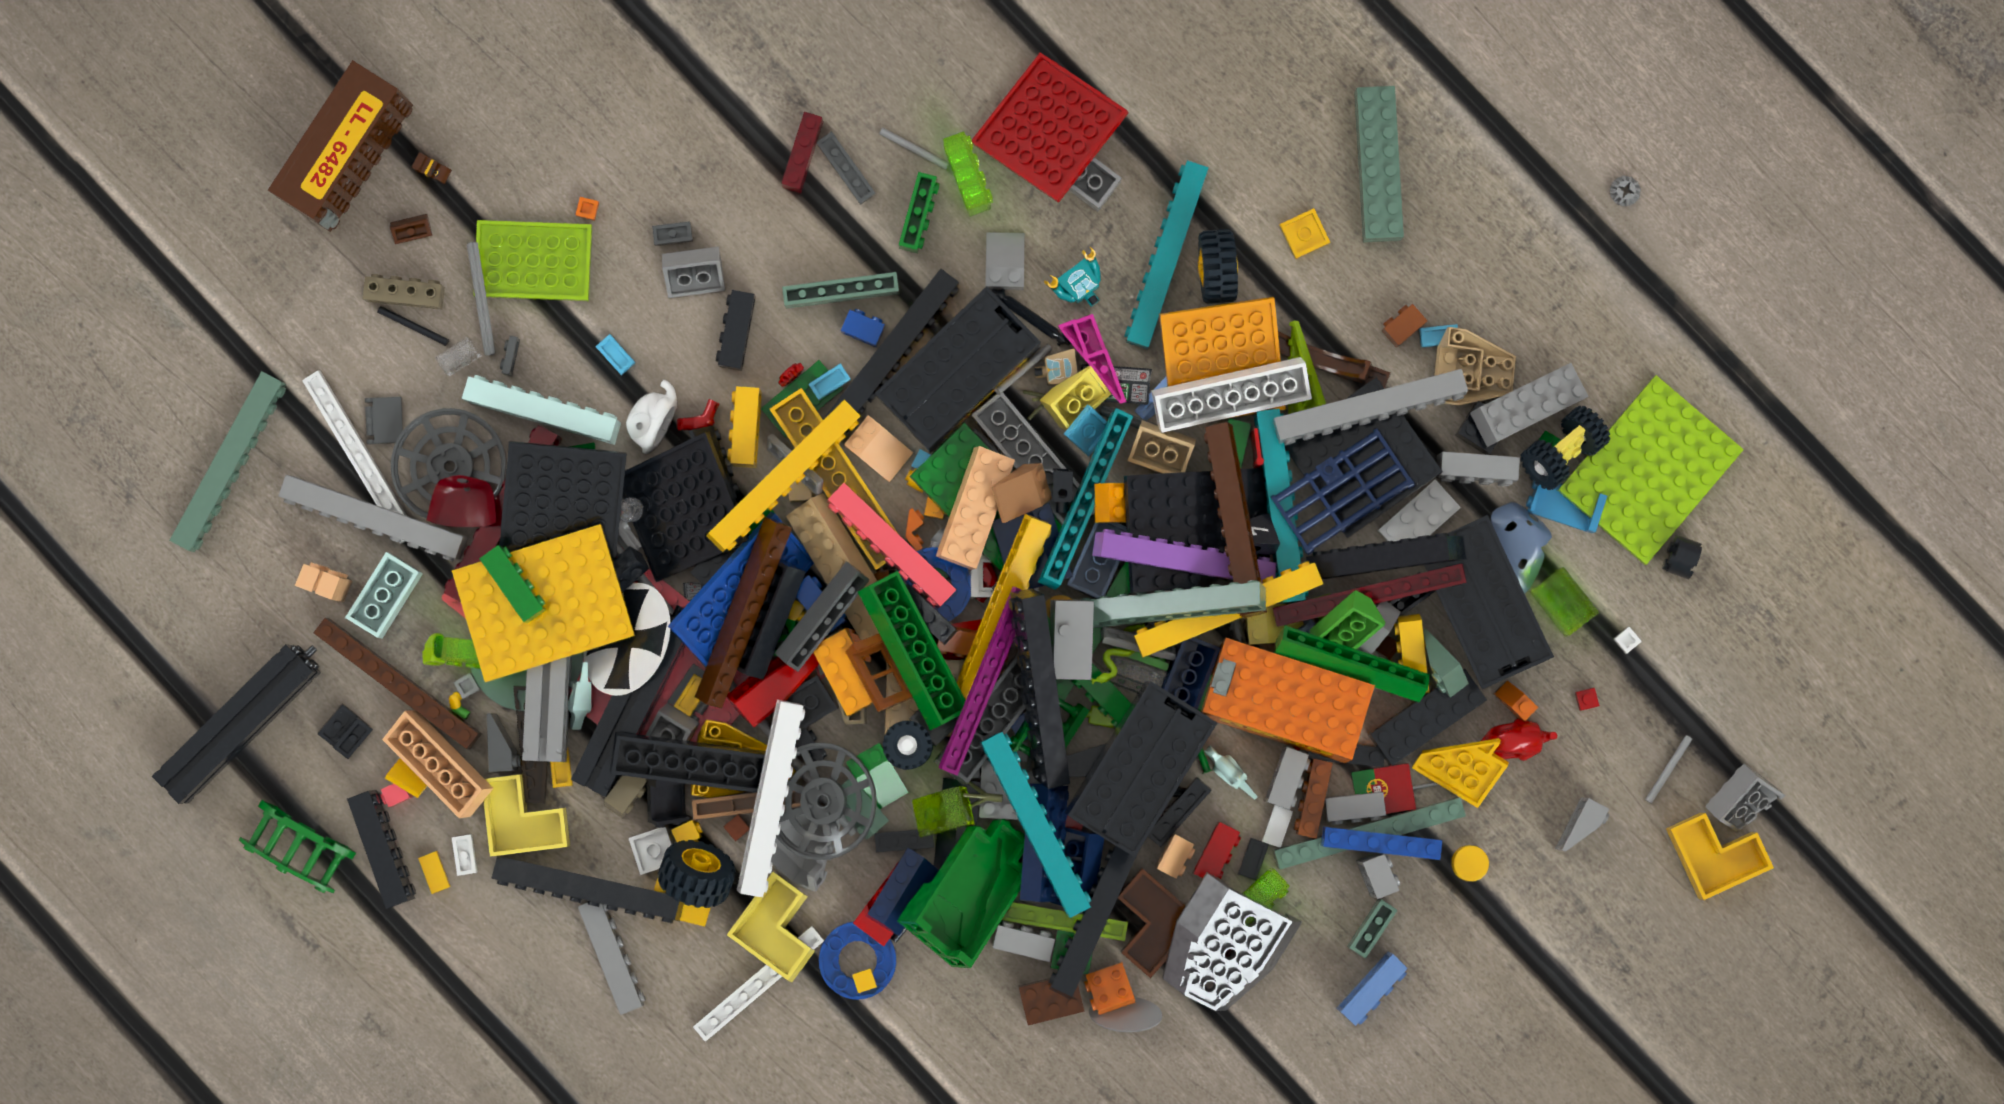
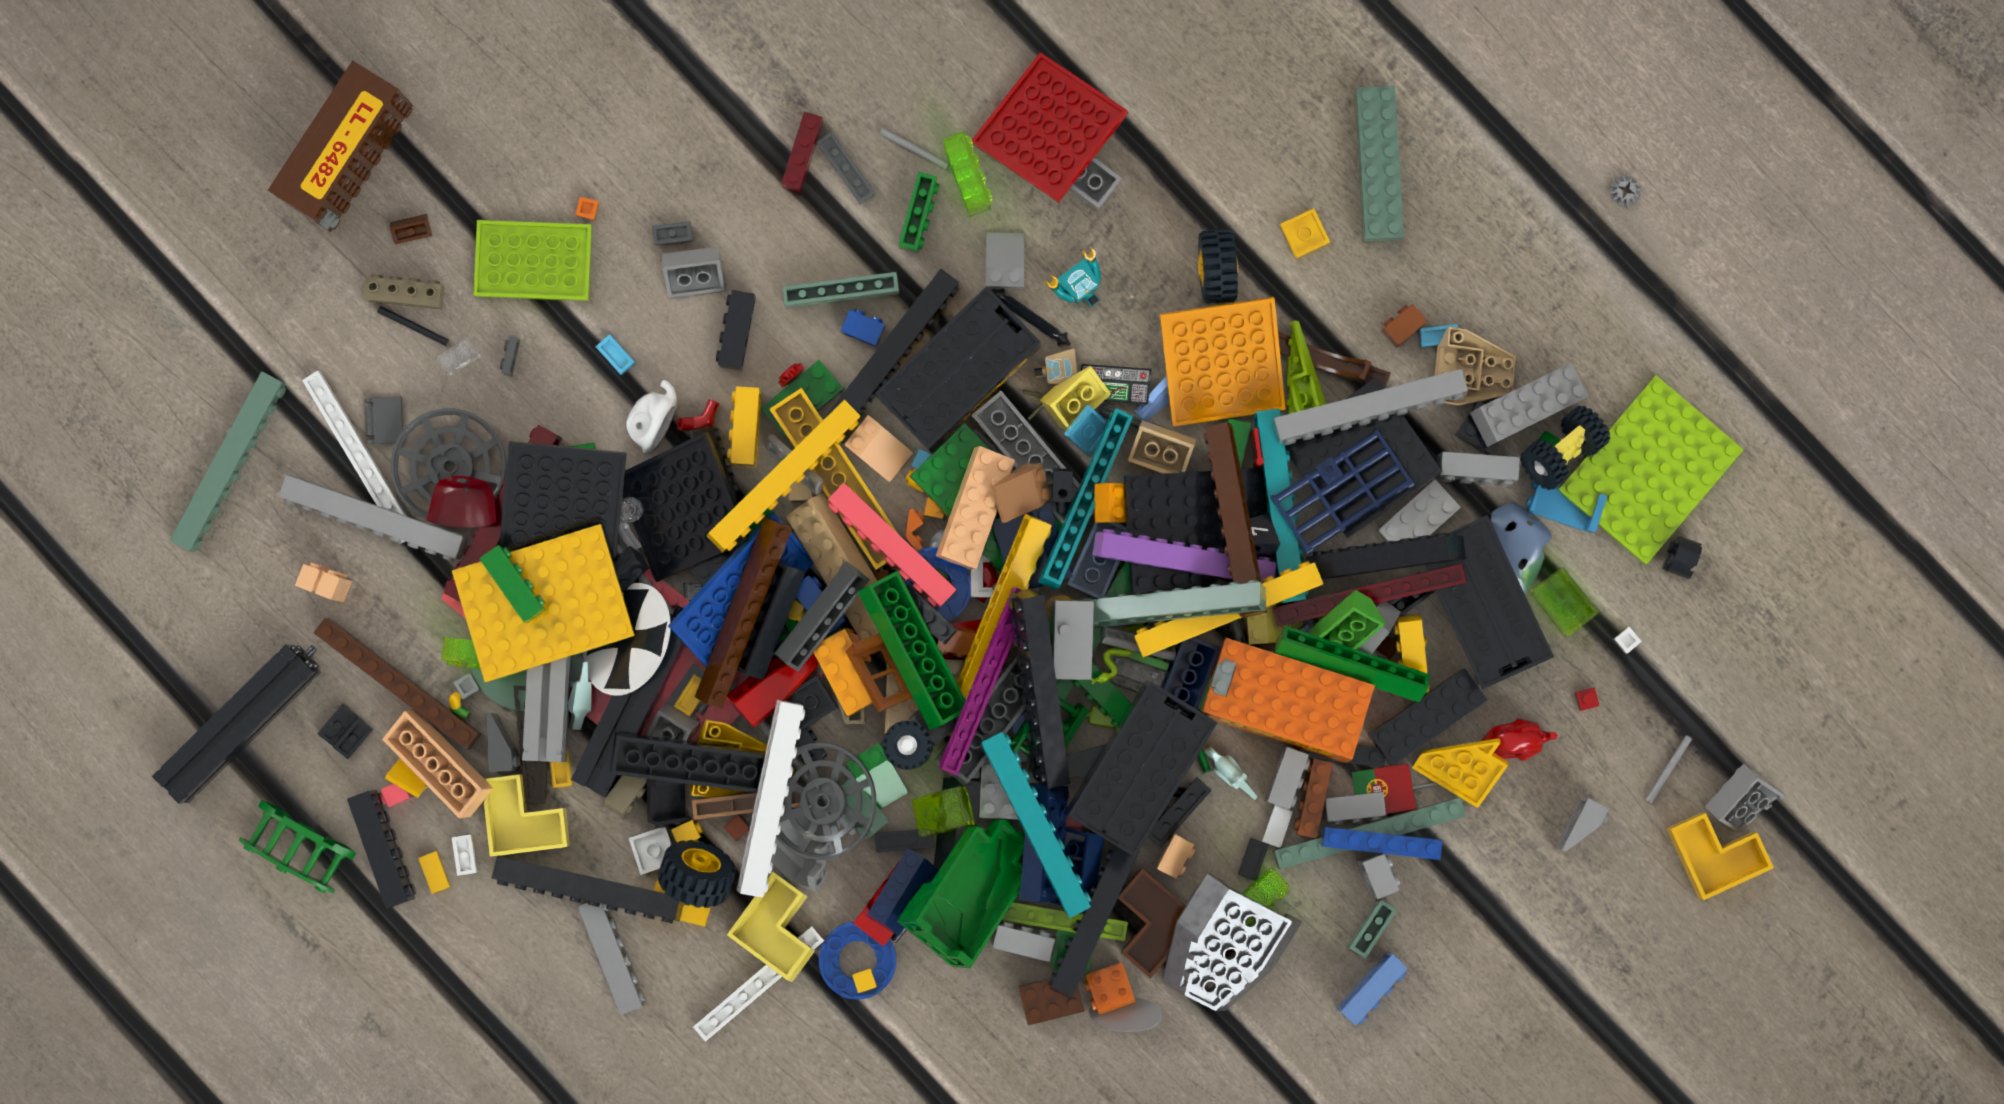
(384, 595): light aqua brick -> none
(431, 168): reddish brown leg -> none
(433, 650): lime rock -> none
(481, 299): light grey axle -> none
(541, 410): light aqua brick -> none
(829, 382): medium azure tile -> none
(984, 797): olive plant -> none
(1023, 369): light grey bar -> none
(1088, 342): dark pink wedge -> none
(1167, 254): teal brick -> none
(1217, 851): red brick -> none
(1231, 394): white brick -> none
(1445, 667): sand green slope -> none
(1470, 863): yellow head -> none
(1516, 701): orange slope -> none

